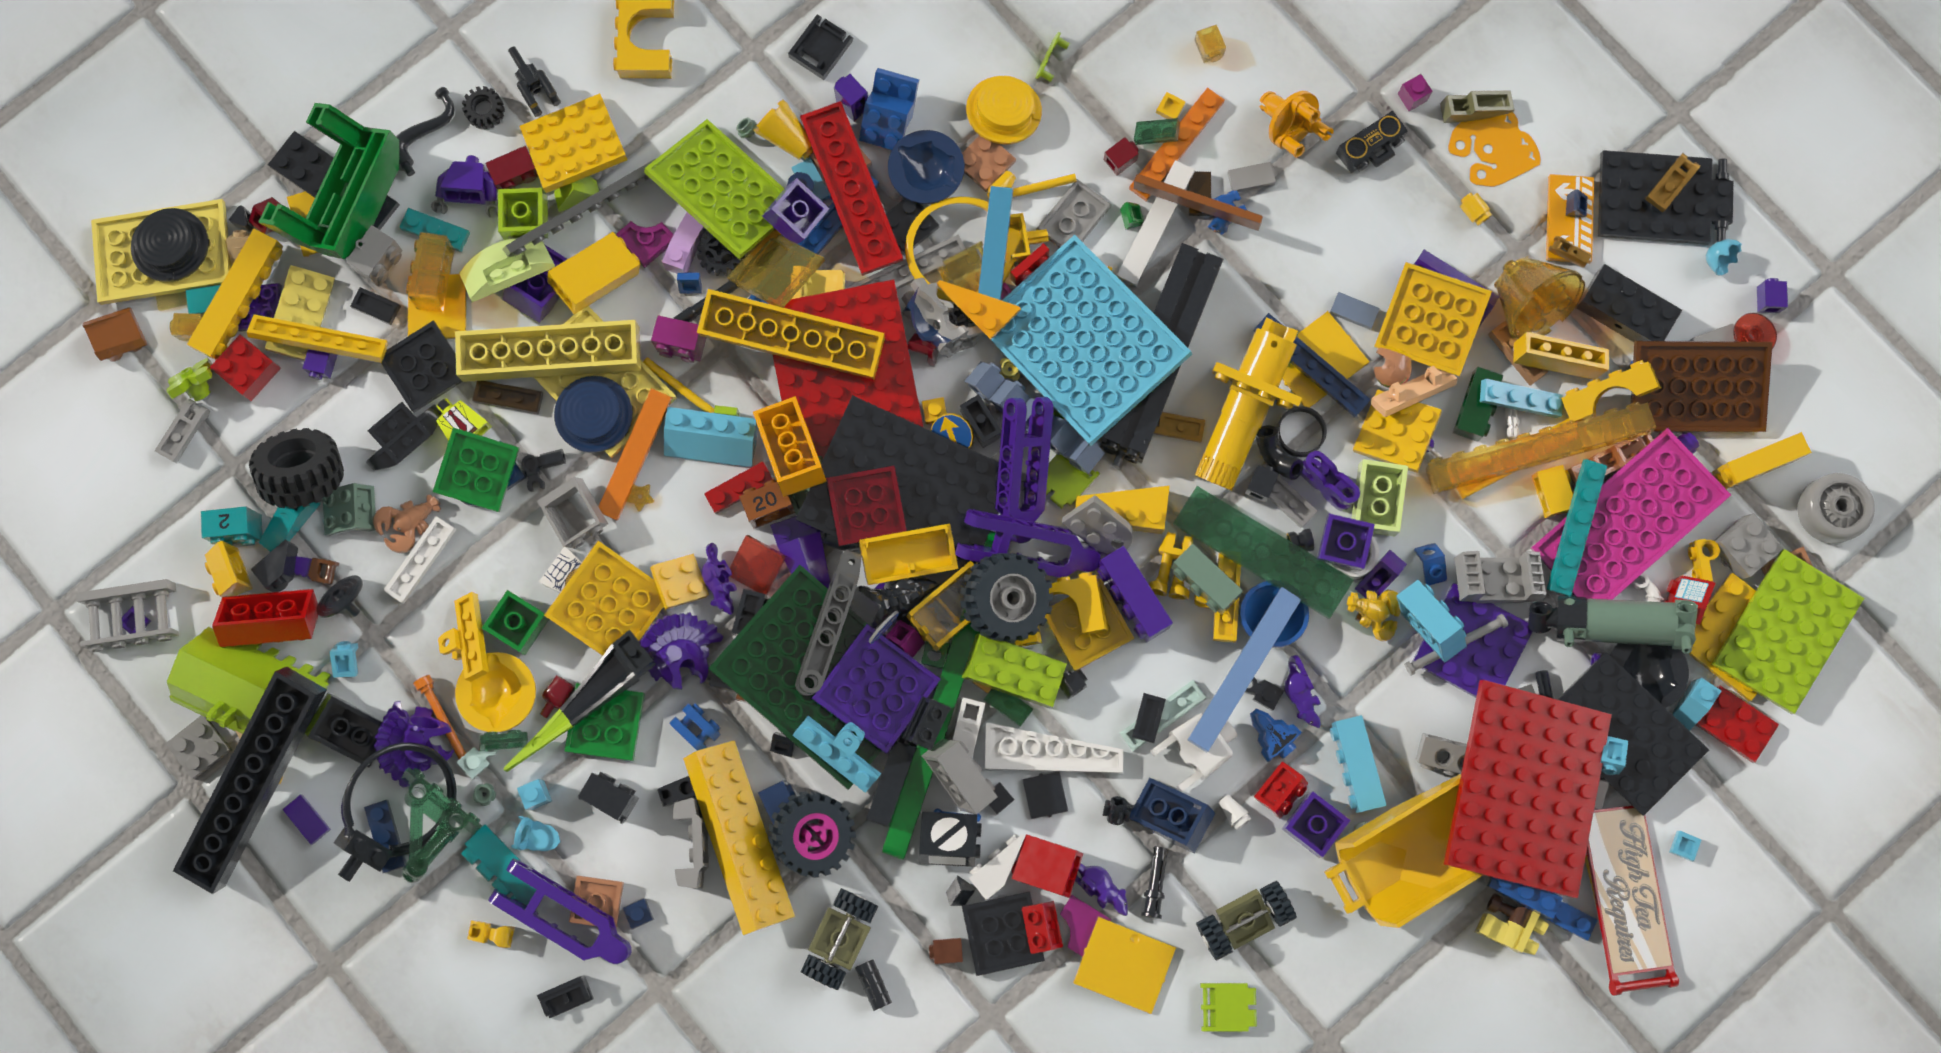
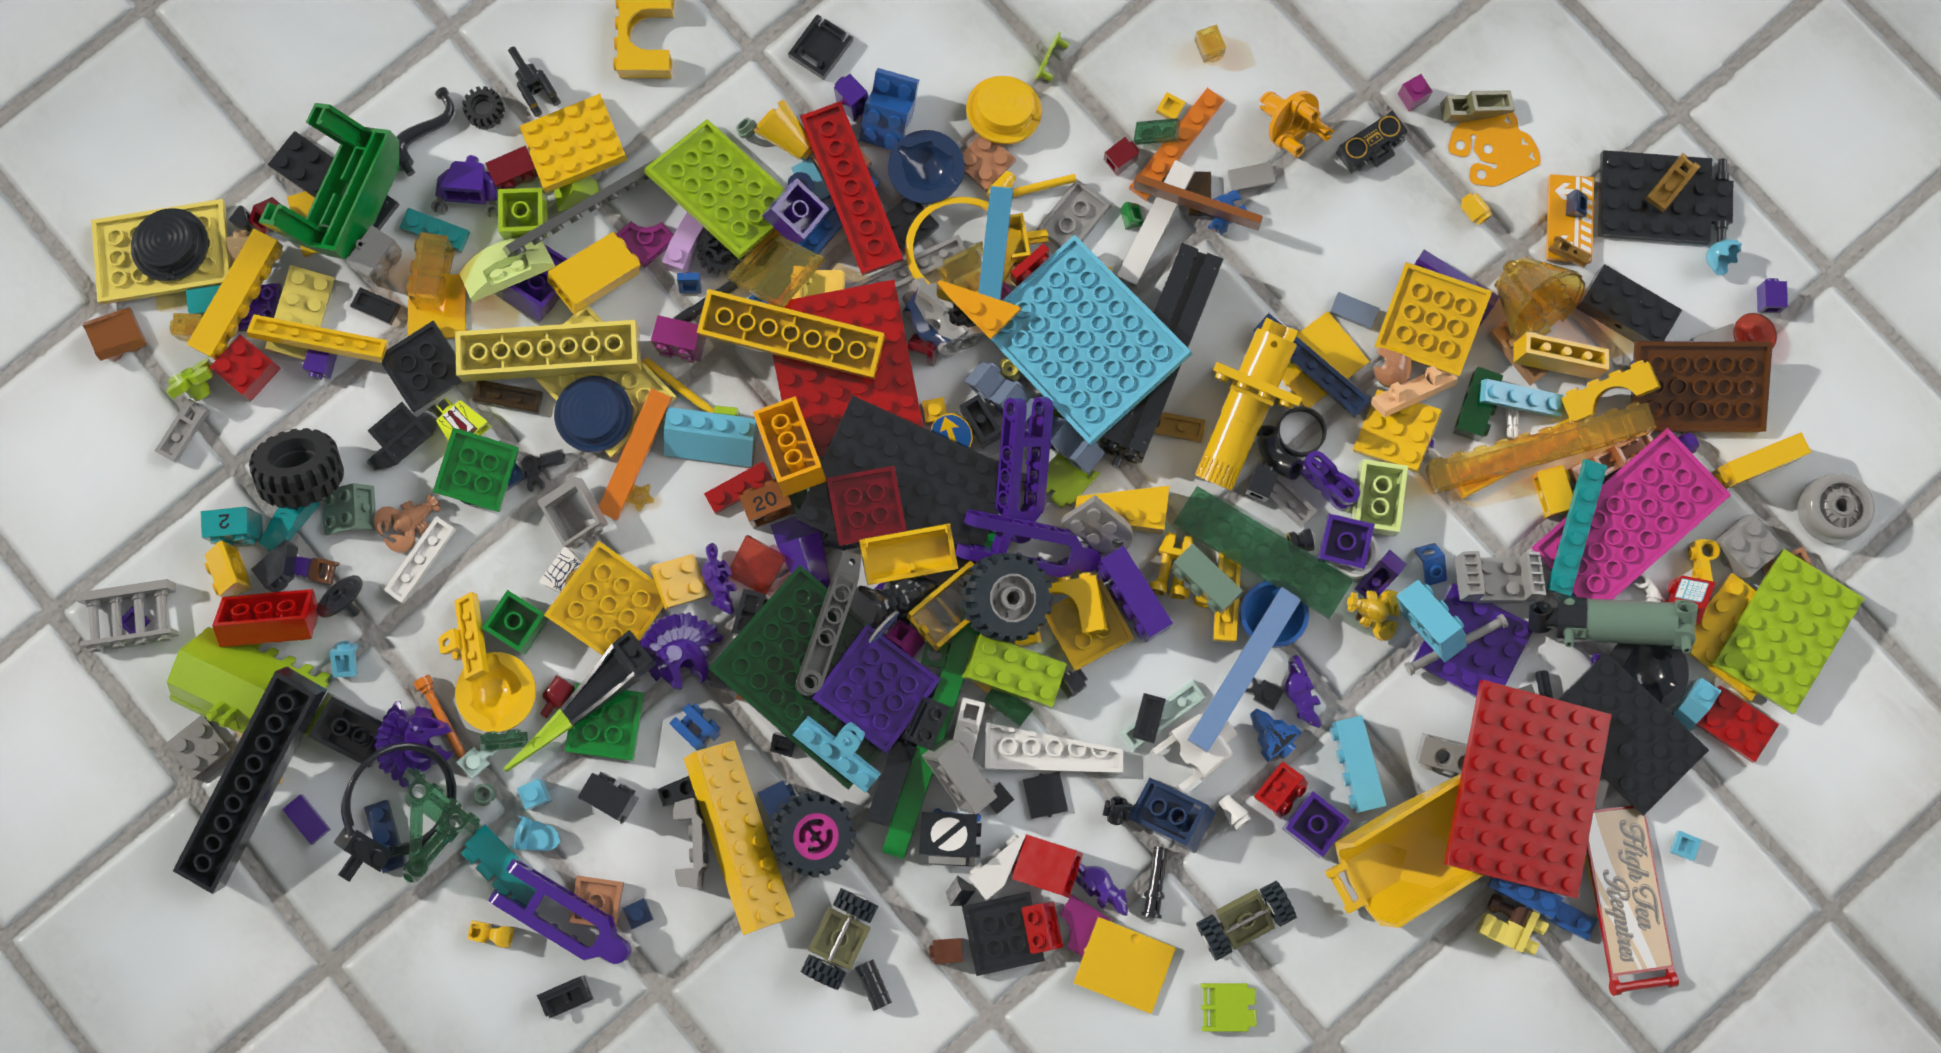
(1614, 756): medium azure bracket -> none

